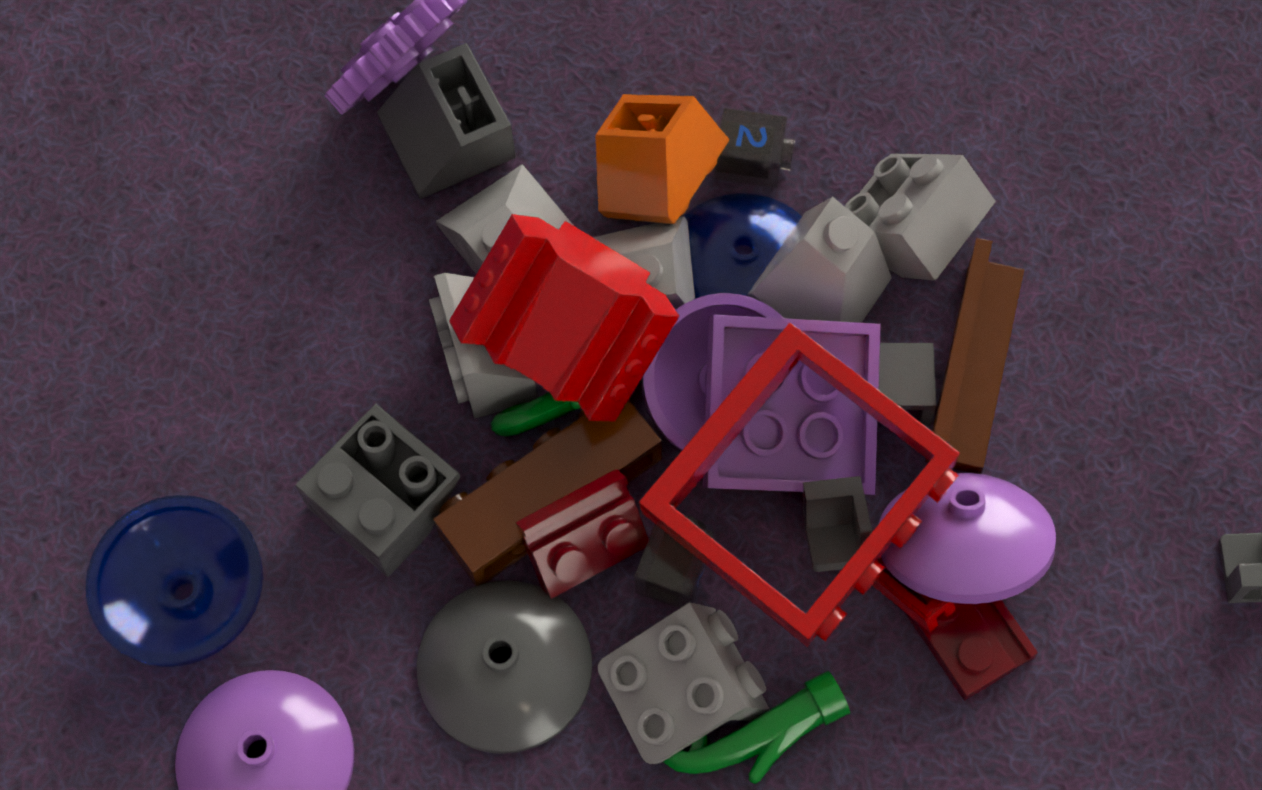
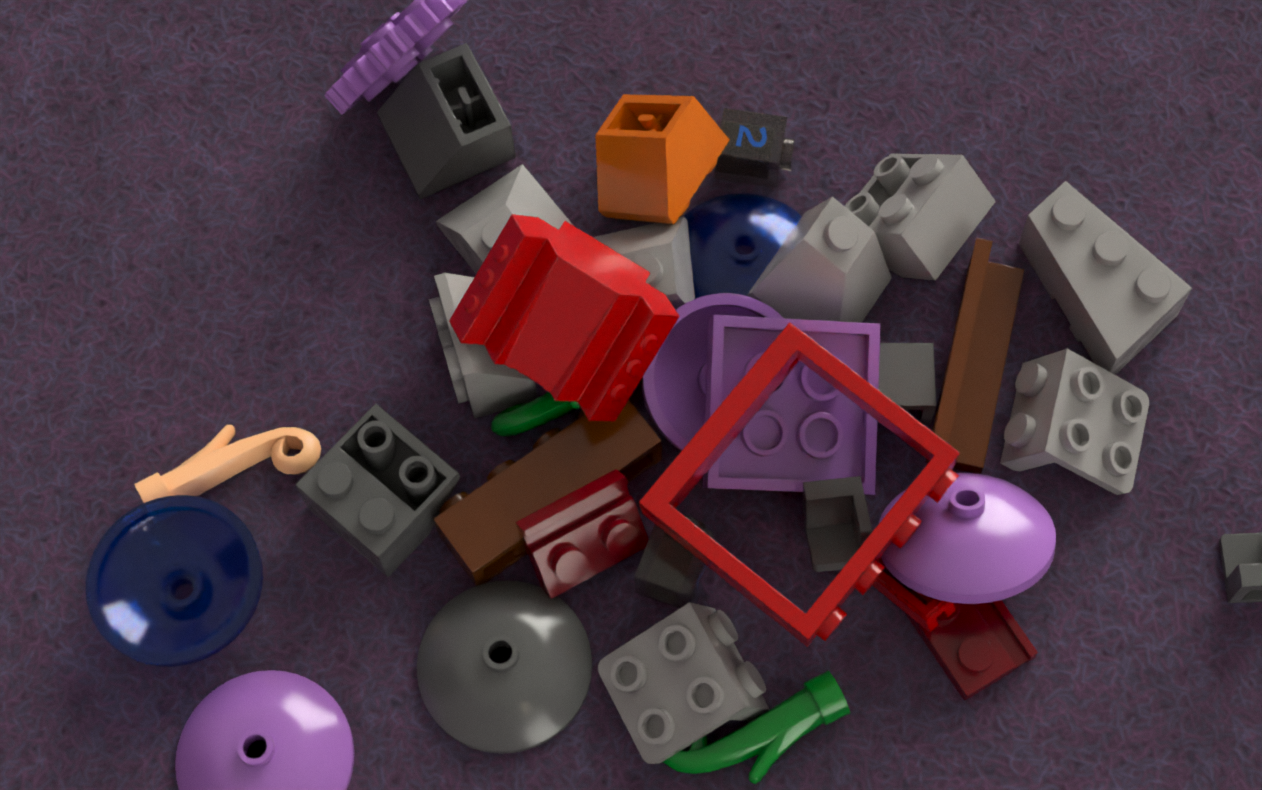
(222, 461): none -> light nougat plant
(1076, 418): none -> light grey bracket
(1100, 277): none -> light grey wedge

